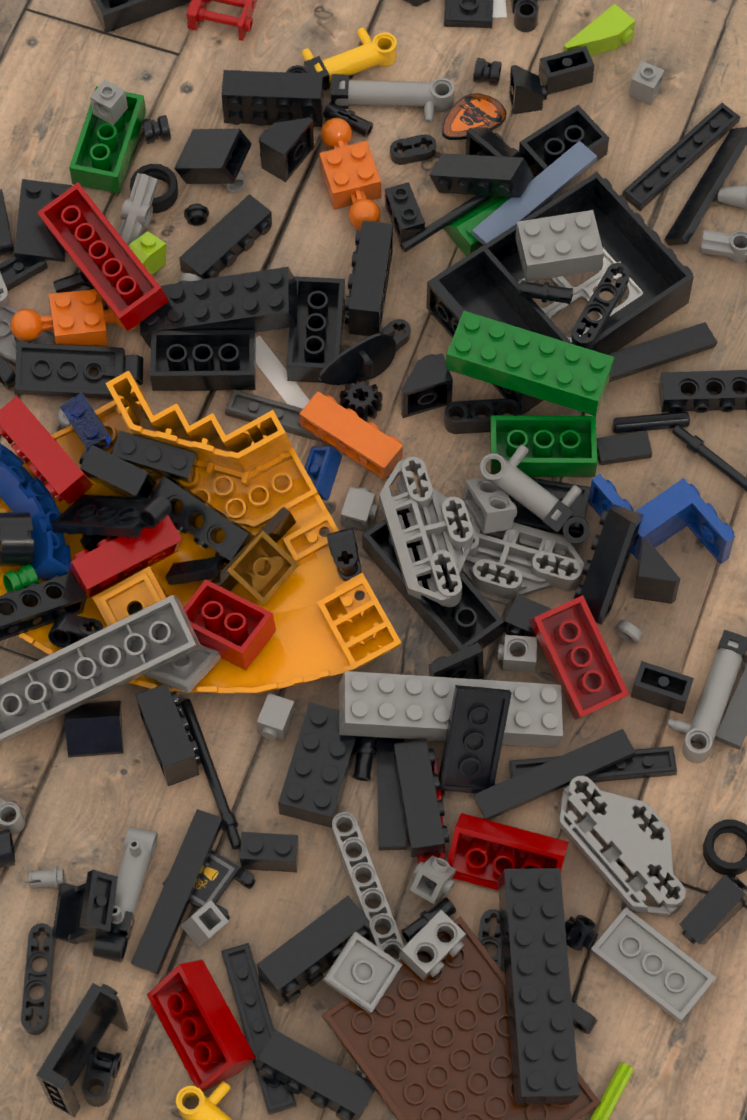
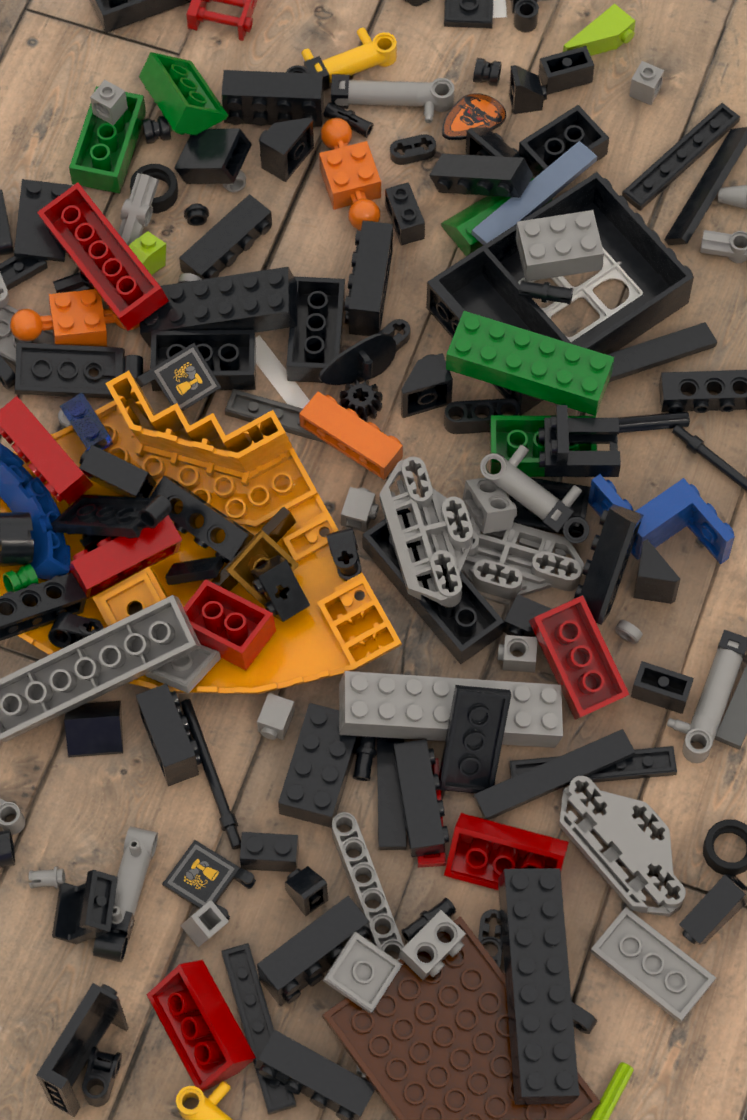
(35, 978): black beam -> none
(156, 456): black brick -> none
(177, 891): black tile -> none
(181, 94): none -> green slope
(183, 378): none -> black flag
(291, 596): none -> black brick
(307, 889): none -> black slope
(323, 468): blue slope -> none
(433, 879): light grey brick -> none
(443, 222): black bar -> none
(464, 664): black plate -> none
(561, 431): none -> black brick
(580, 932): black gear -> none
(603, 307): black beam -> none
(623, 448): black tile -> none

